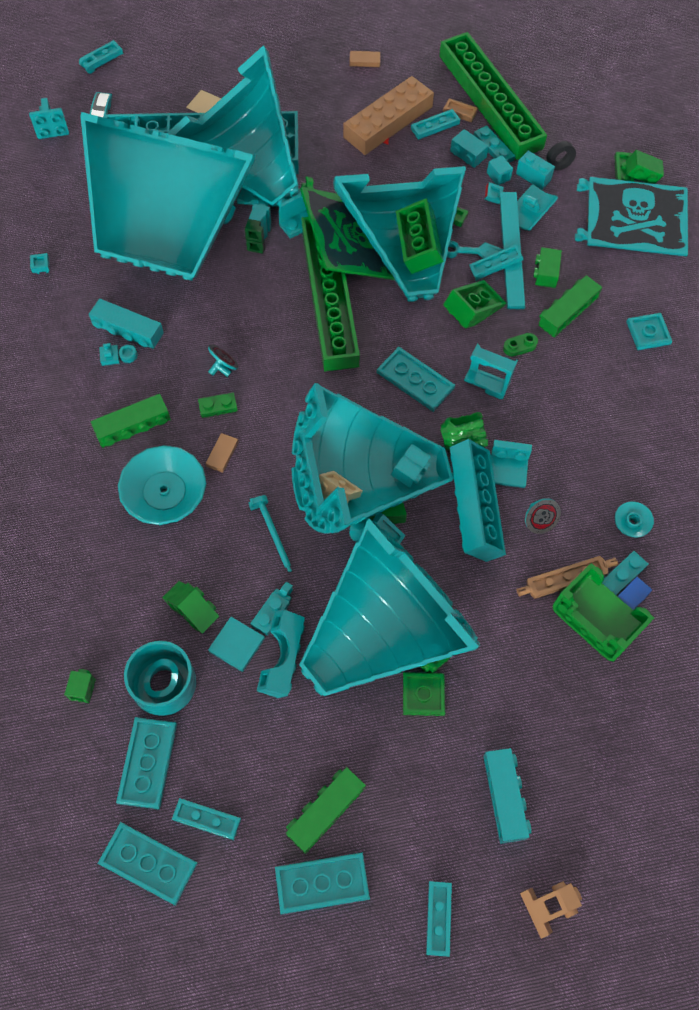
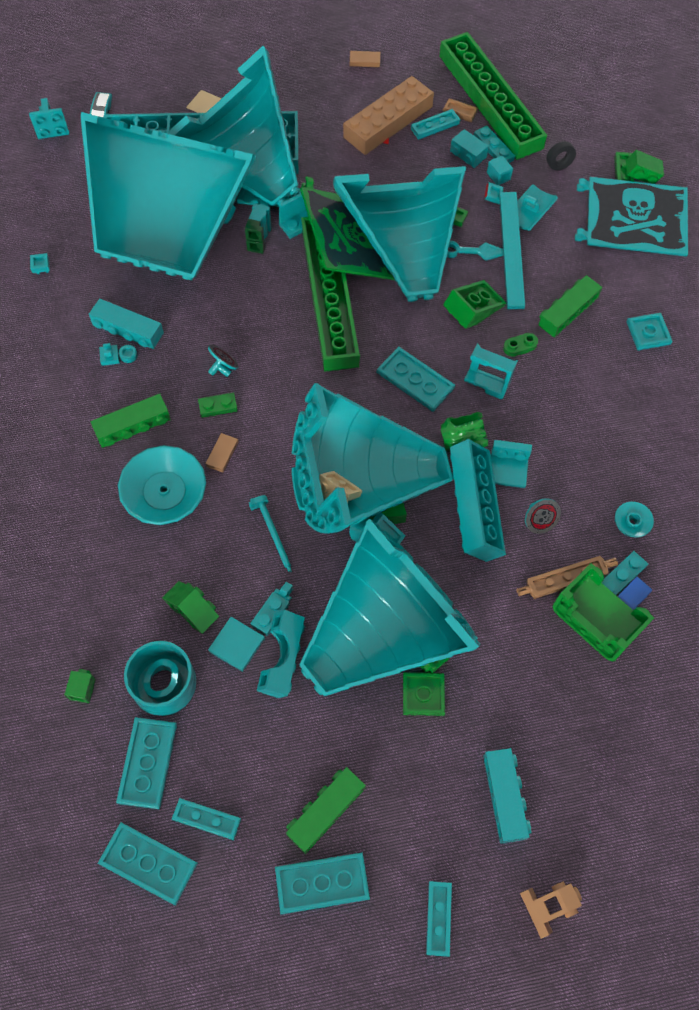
(100, 56): teal plate -> none
(411, 465): teal brick -> none
(419, 236): green brick -> none
(496, 262): teal tile -> none
(535, 170): teal brick -> none
(547, 267): green brick -> none

